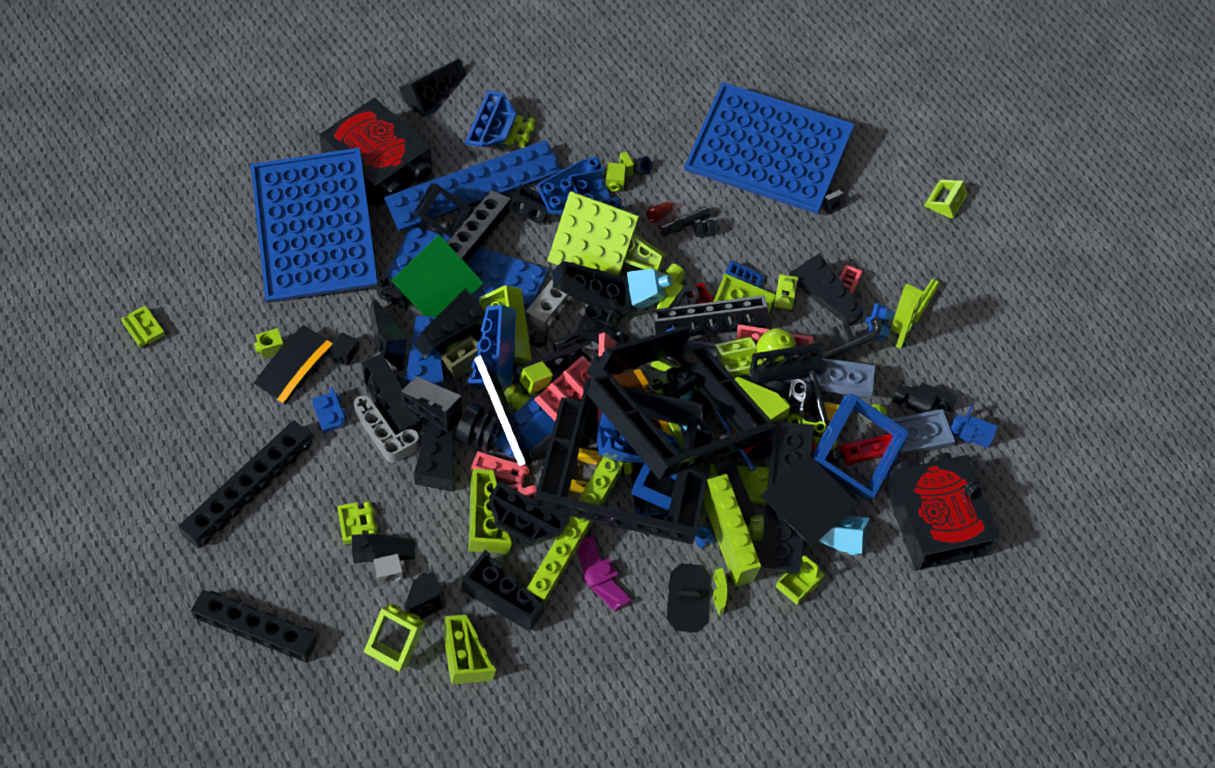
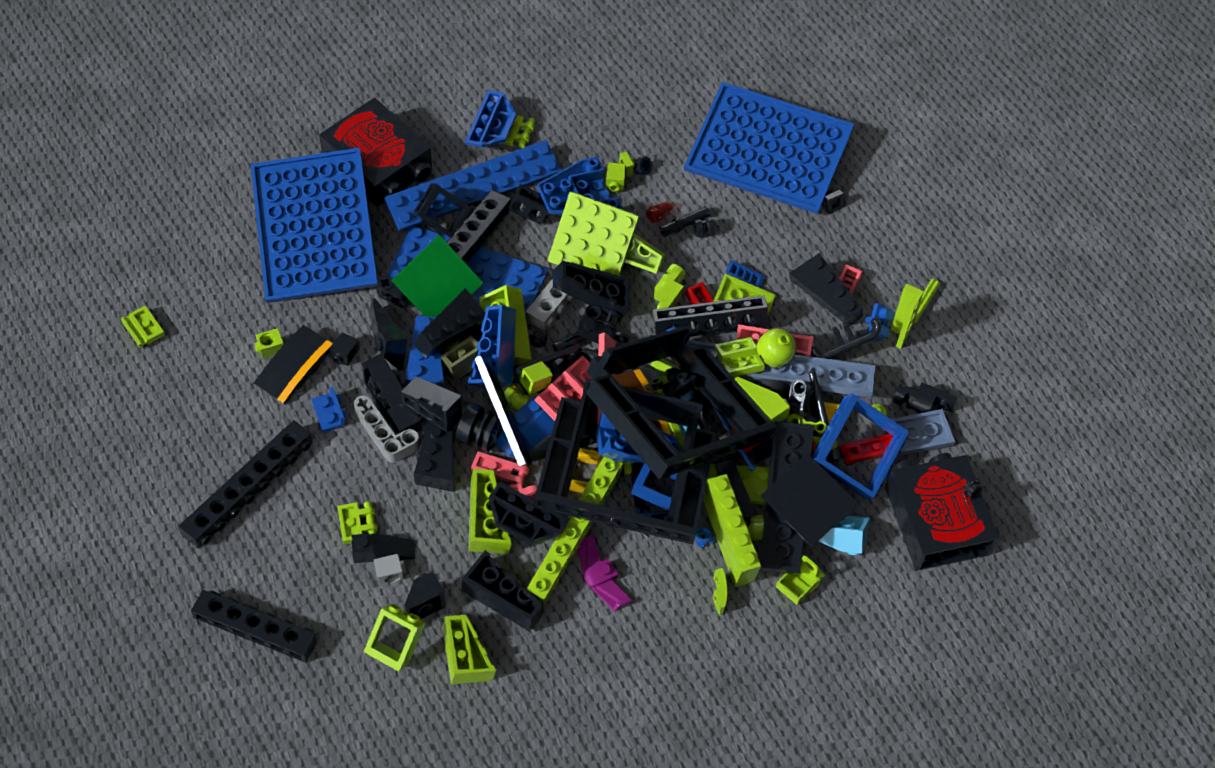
(428, 89): black wedge -> none
(647, 287): medium azure torso -> none
(683, 298): black plate -> none
(688, 598): black shield -> none
(787, 367): black fence -> none
(788, 284): lime hips -> none
(953, 201): lime tile -> none
(973, 429): blue piece -> none

